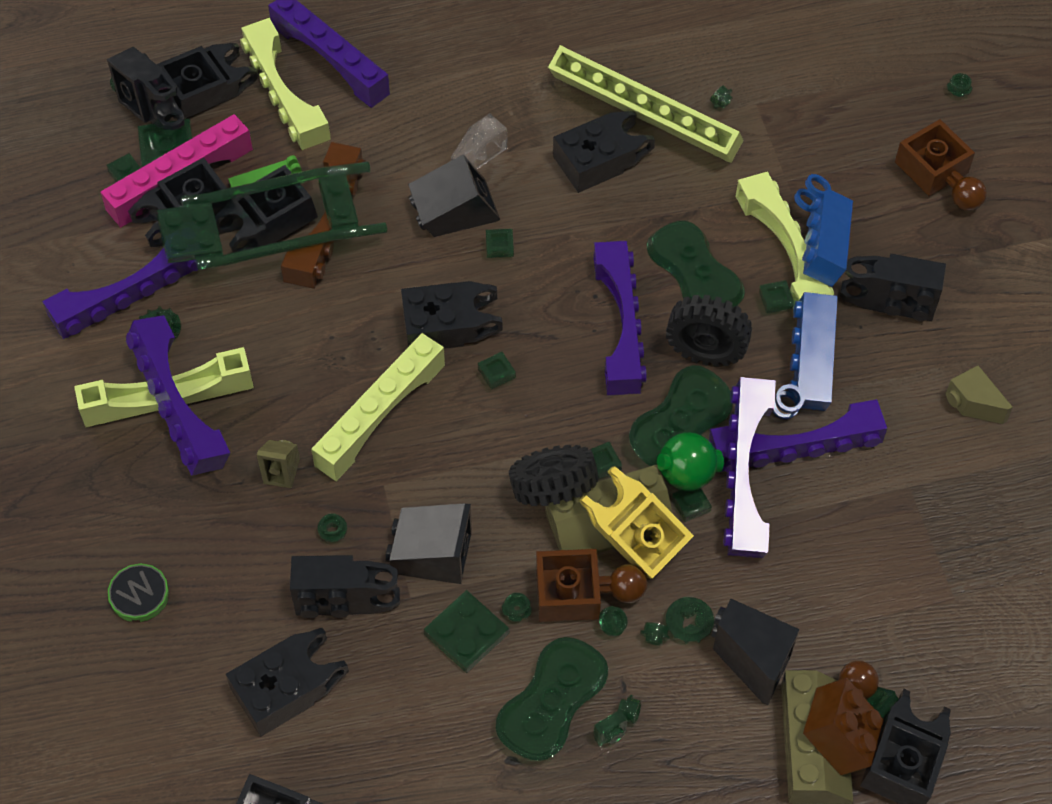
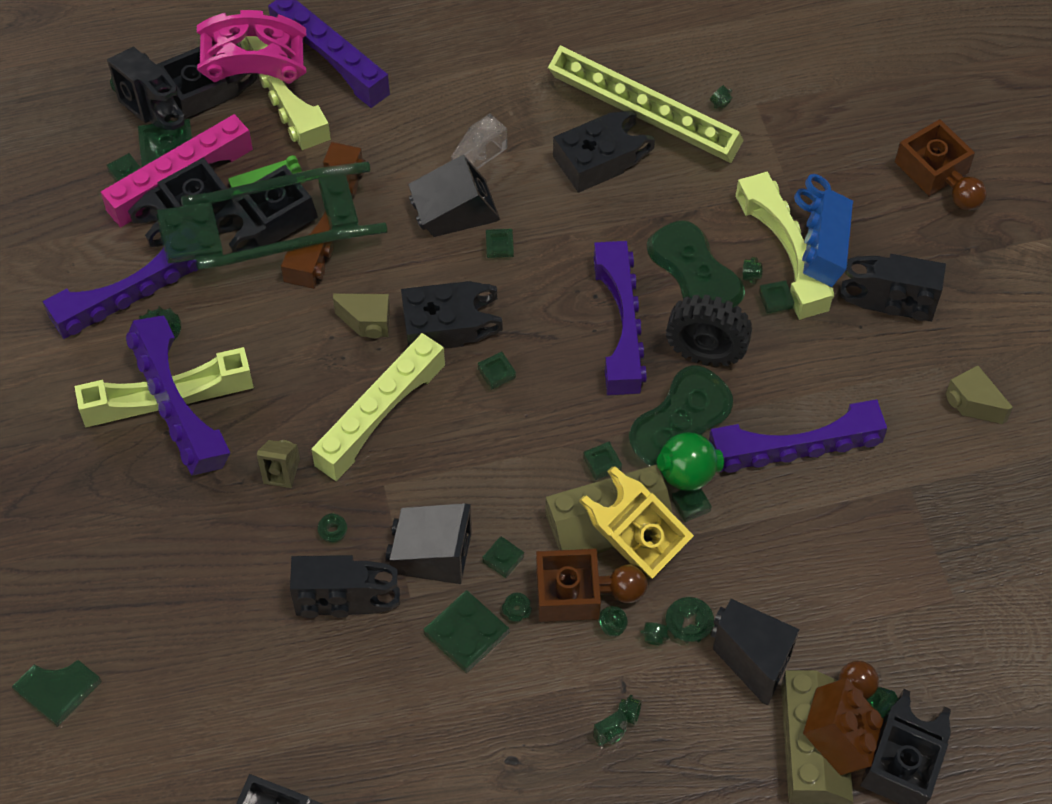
(57, 691): none -> clear green tile
(138, 592): black tile -> none
(231, 60): none -> dark pink fence
(291, 674): black brick -> none
(364, 313): none -> olive slope
(503, 557): none -> clear green plate
(540, 716): clear green plate -> none
(553, 475): black wheel -> none
(746, 531): arch -> none
(752, 270): none -> clear green plate
(813, 356): hinge -> none
(960, 85): clear green plate -> none

